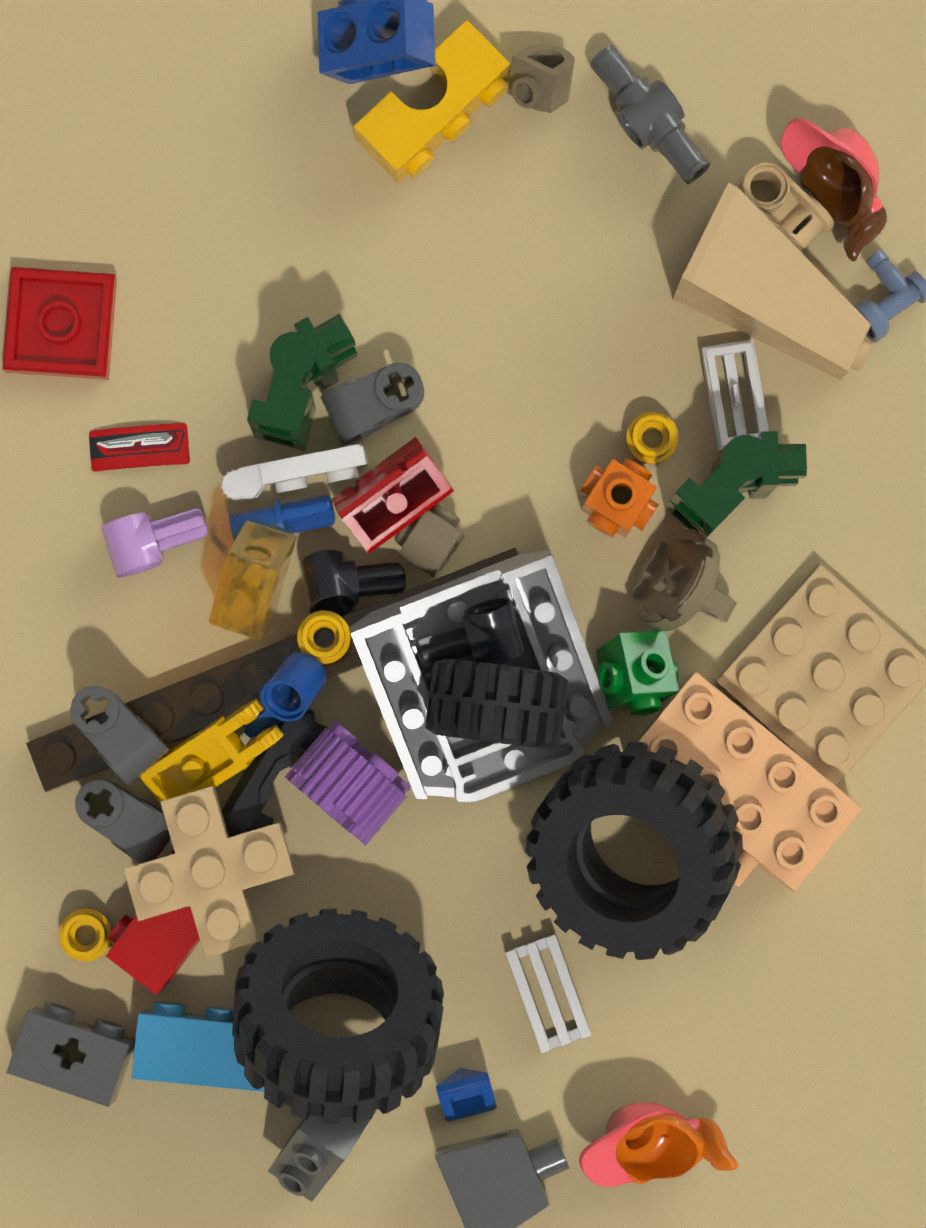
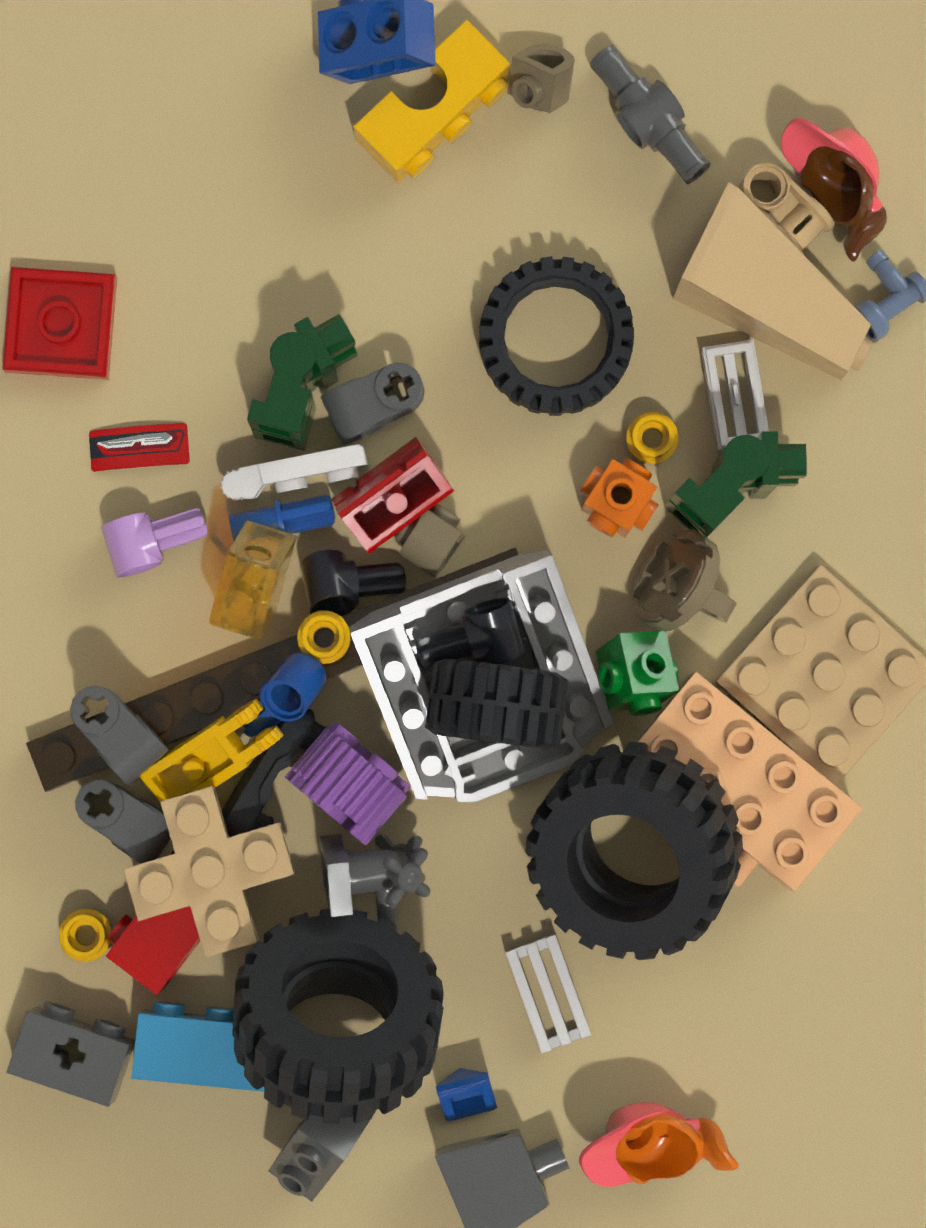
(382, 871): none -> dark grey piece
(568, 275): none -> black tyre

